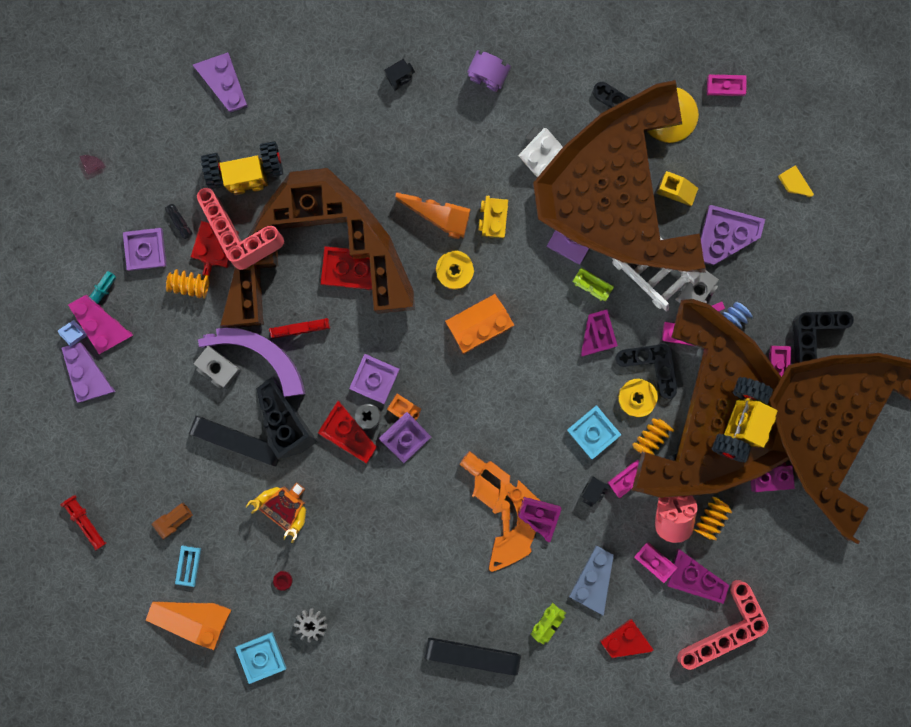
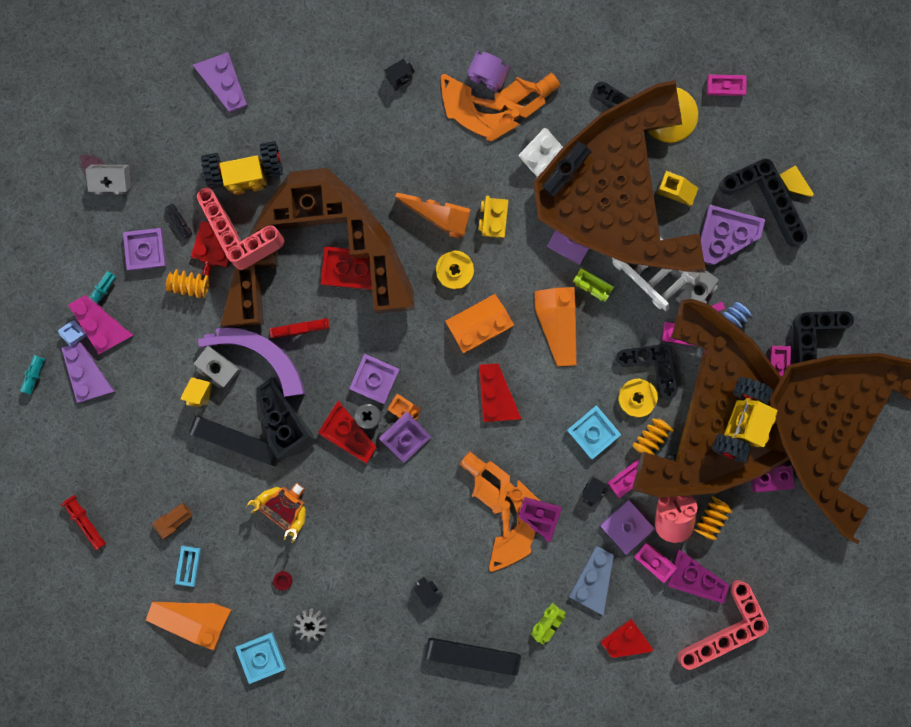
(32, 374): none -> teal pin
(118, 174): none -> light grey brick
(197, 392): none -> yellow slope
(427, 592): none -> black brick
(460, 105): none -> orange piece
(495, 395): none -> red wing
(557, 317): none -> orange wedge
(574, 159): none -> black piece
(598, 334): magenta wing -> none
(627, 527): none -> medium lavender plate
(771, 196): none -> black beam

